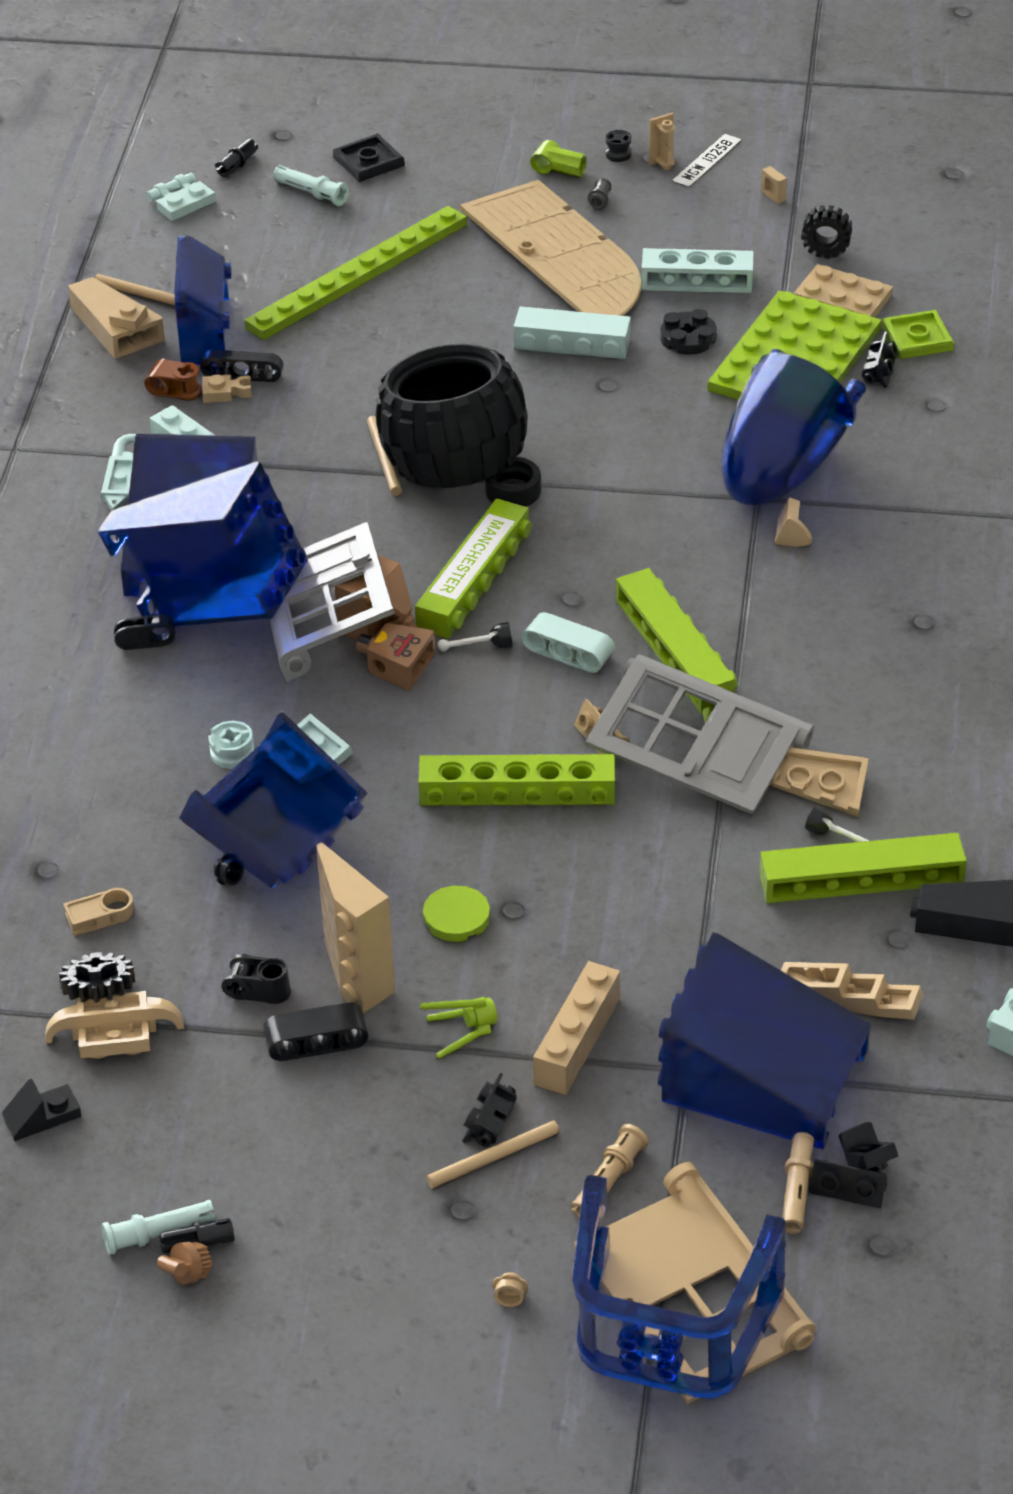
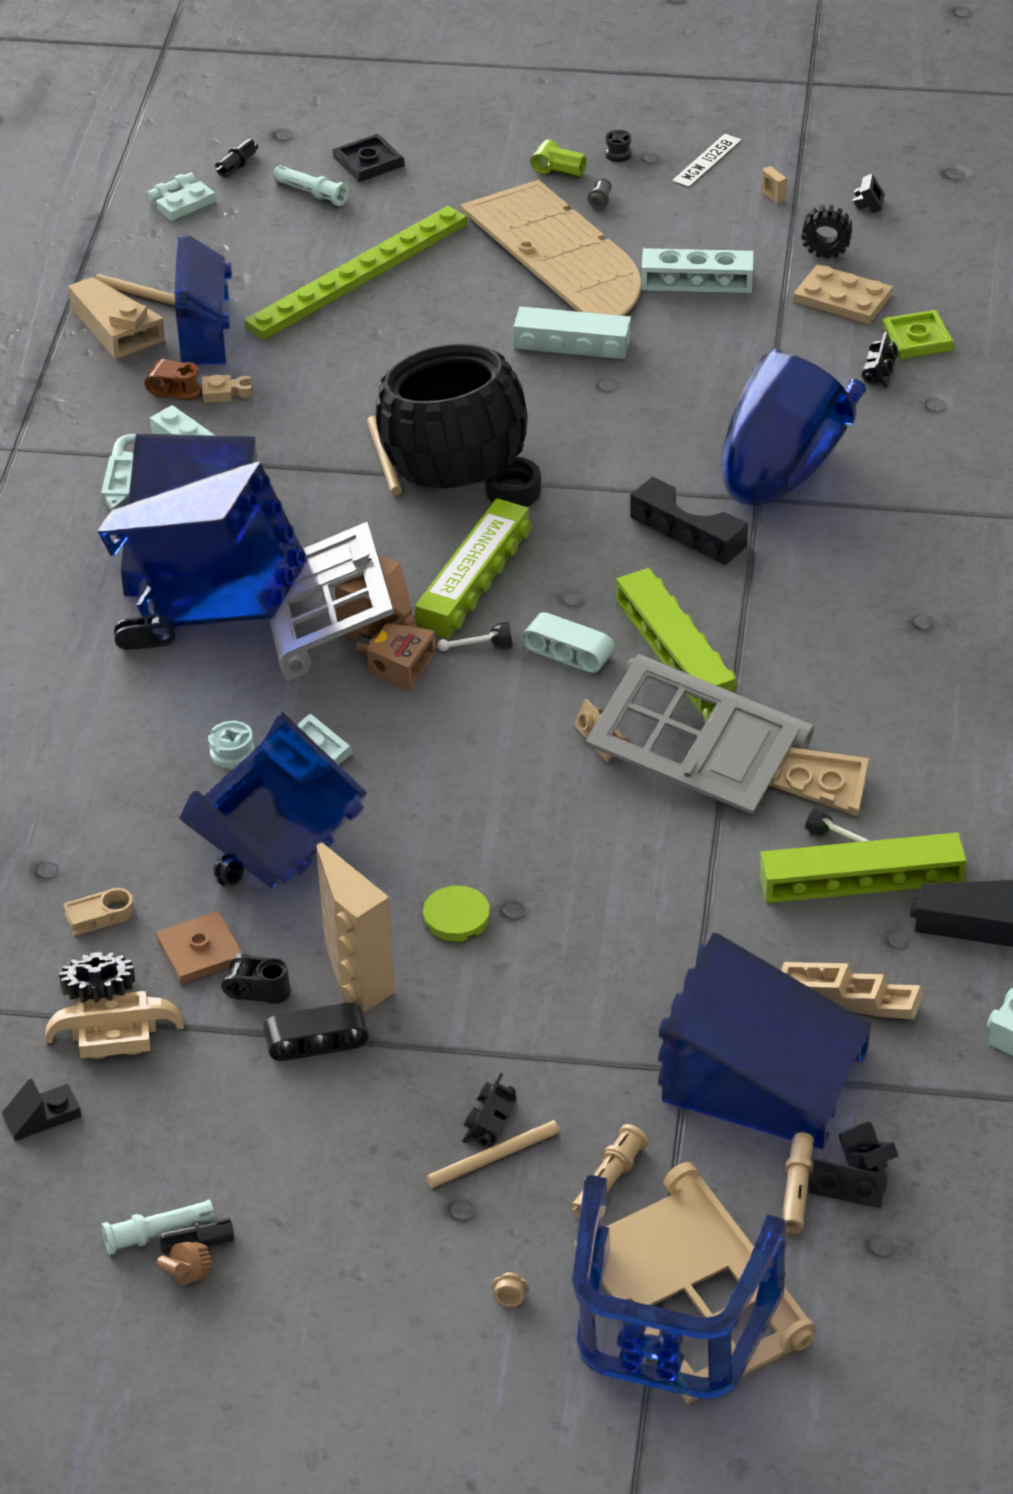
(198, 947): none -> medium nougat plate
(263, 373): black beam -> none
(476, 1012): lime plant -> none
(517, 779): lime brick -> none
(576, 1028): tan brick -> none
(661, 141): tan hinge -> none
(700, 327): black plate -> none
(715, 535): none -> black arch
(790, 529): tan tile -> none
(802, 328): lime plate -> none
(869, 194): none -> black tile

